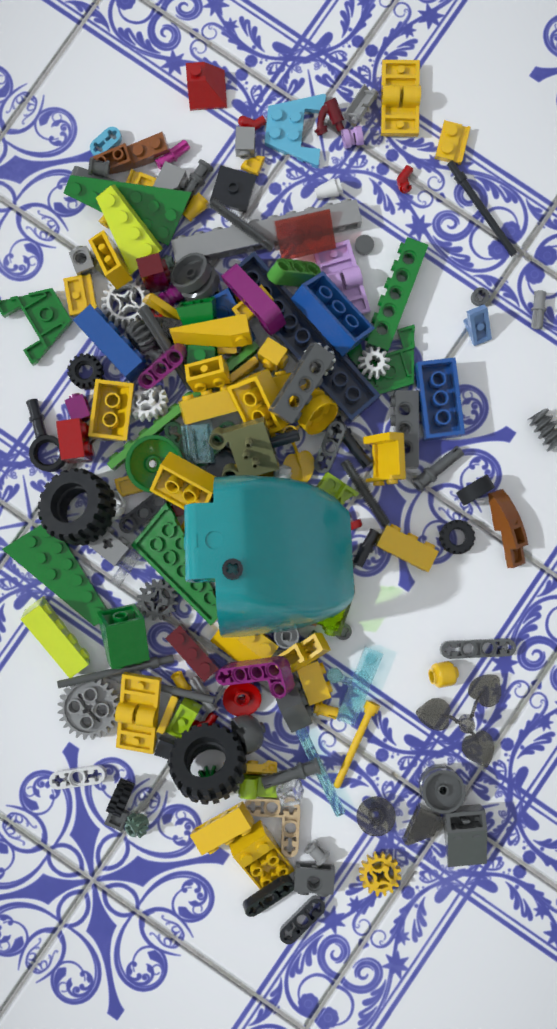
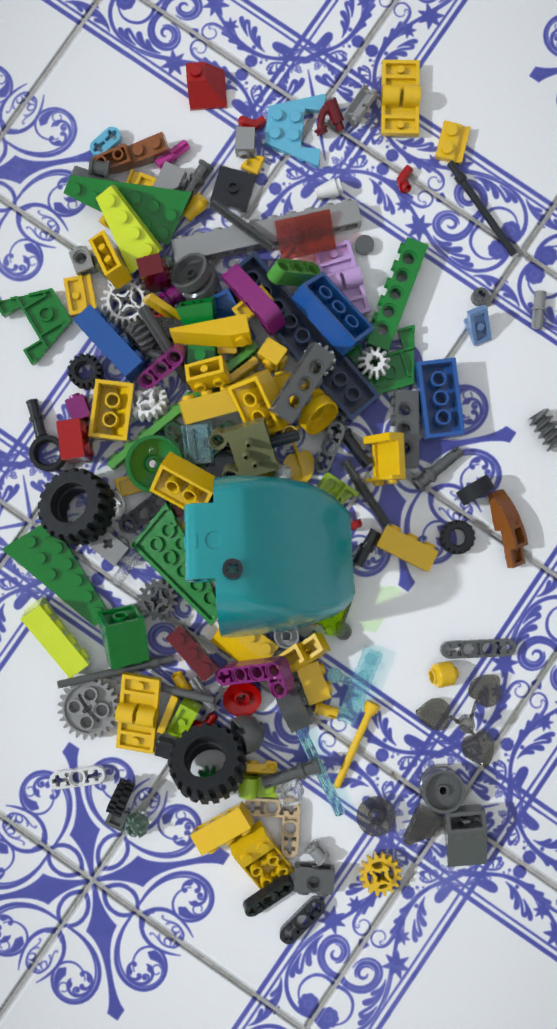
(352, 137): lavender wheel -> none

